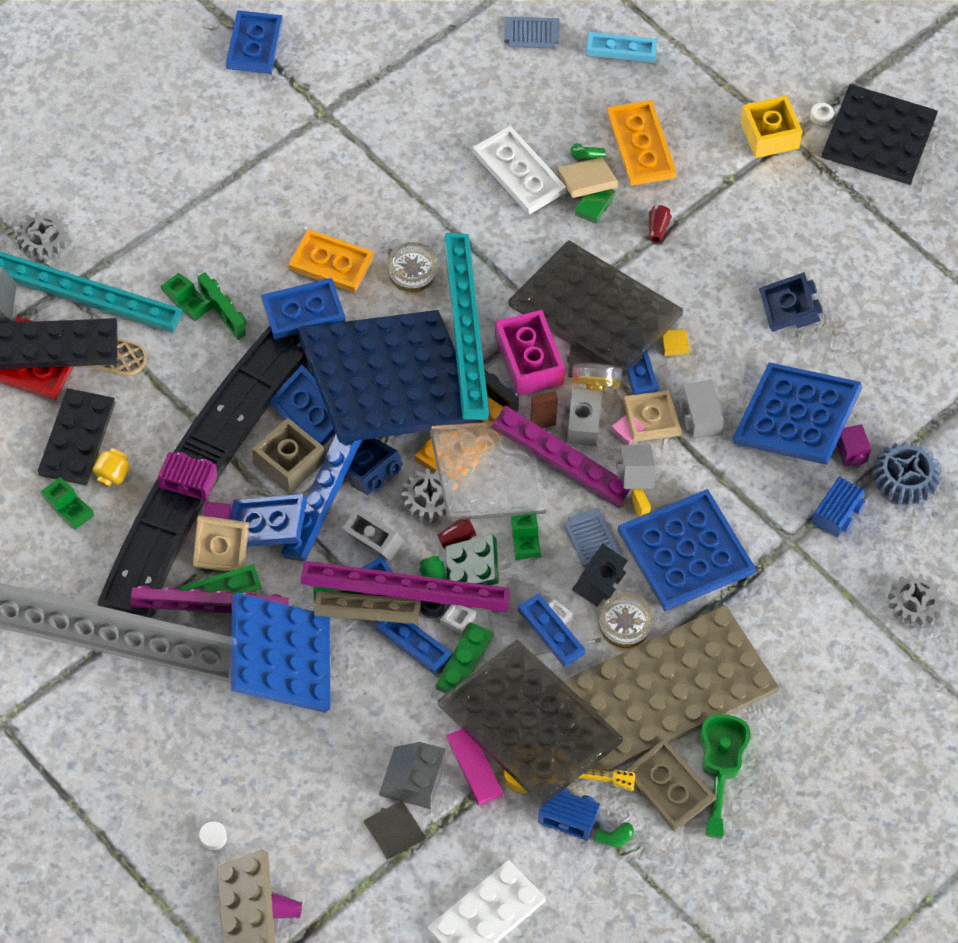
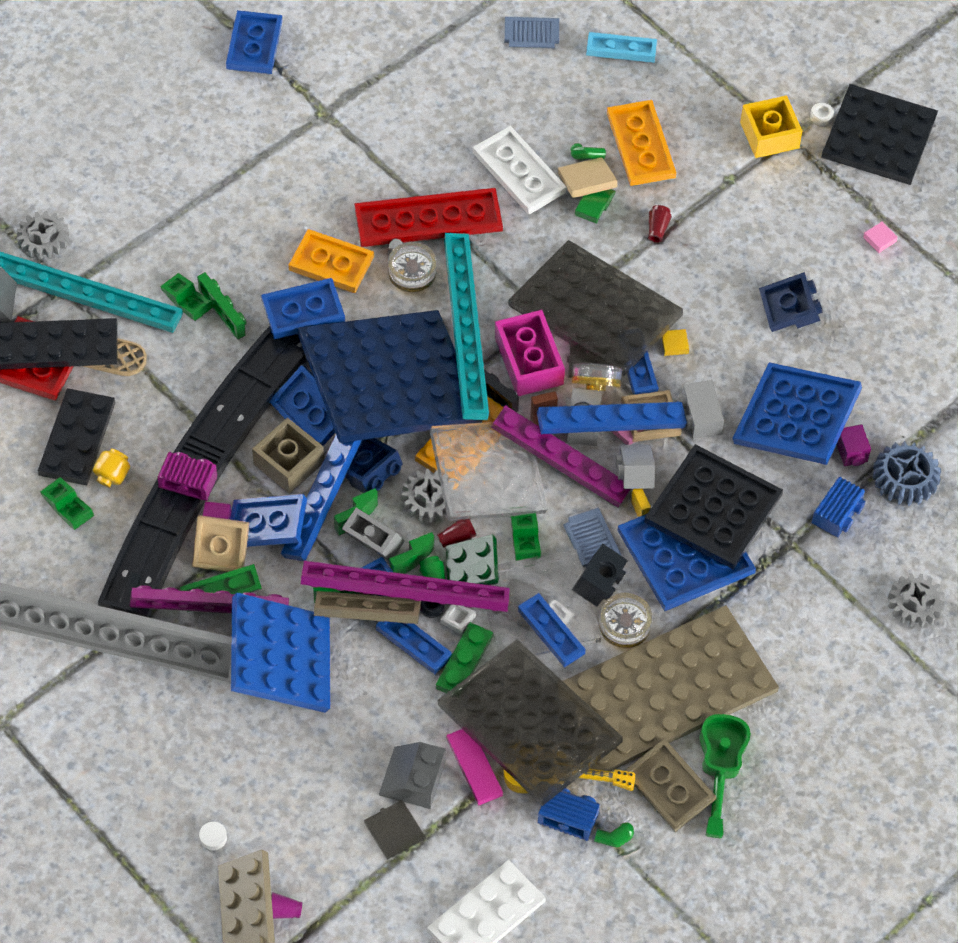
(365, 502): none -> green slope
(418, 550): none -> green slope
(428, 217): none -> red plate
(611, 417): none -> blue plate
(714, 506): none -> black plate
(880, 237): none -> bright pink tile

